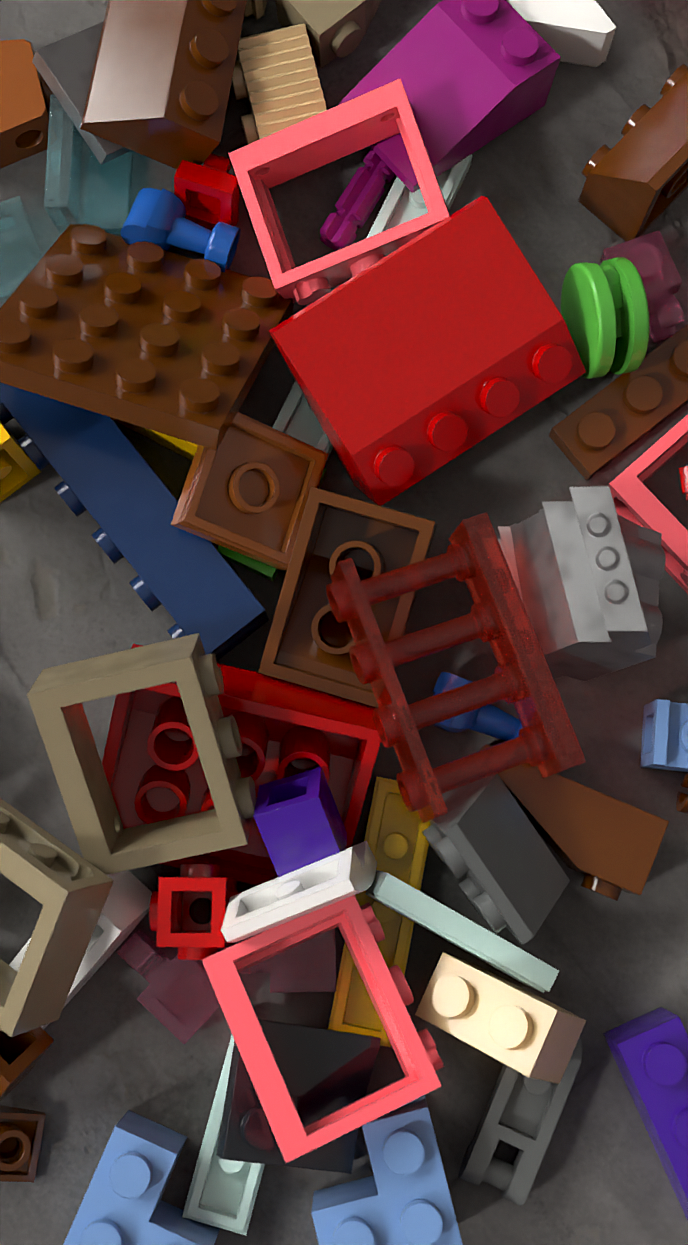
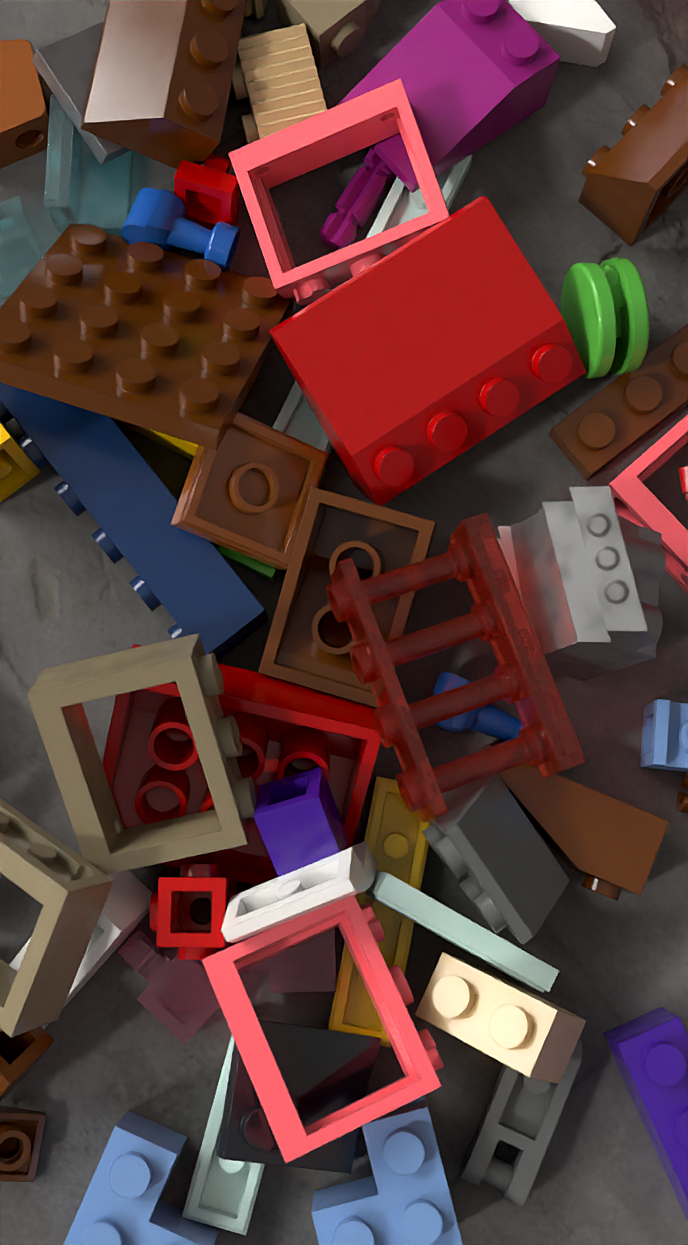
(659, 279): clear pink plate -> none

